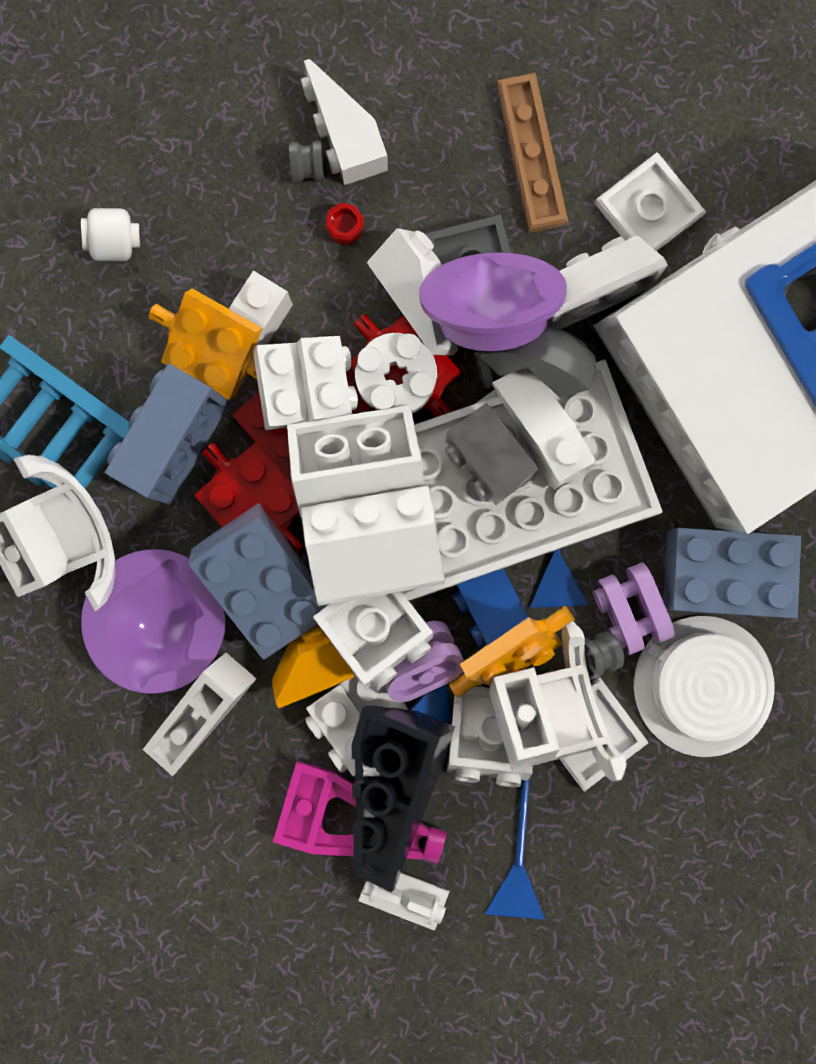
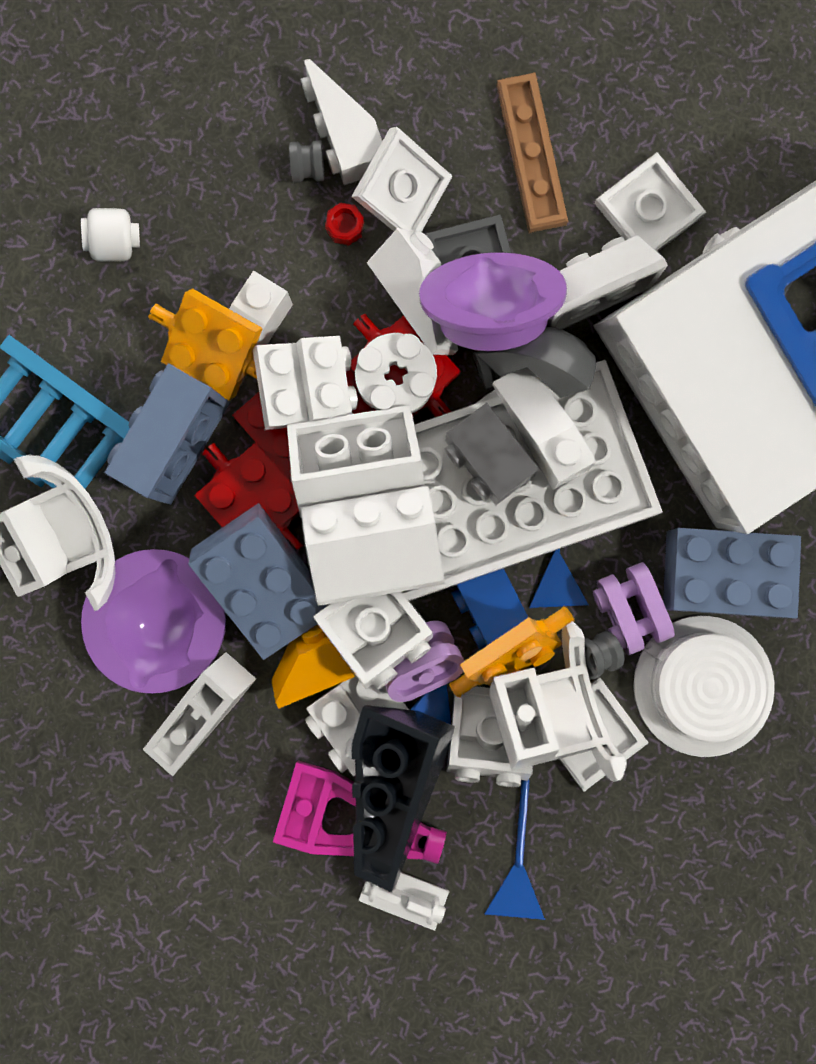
(401, 183): none -> white tile

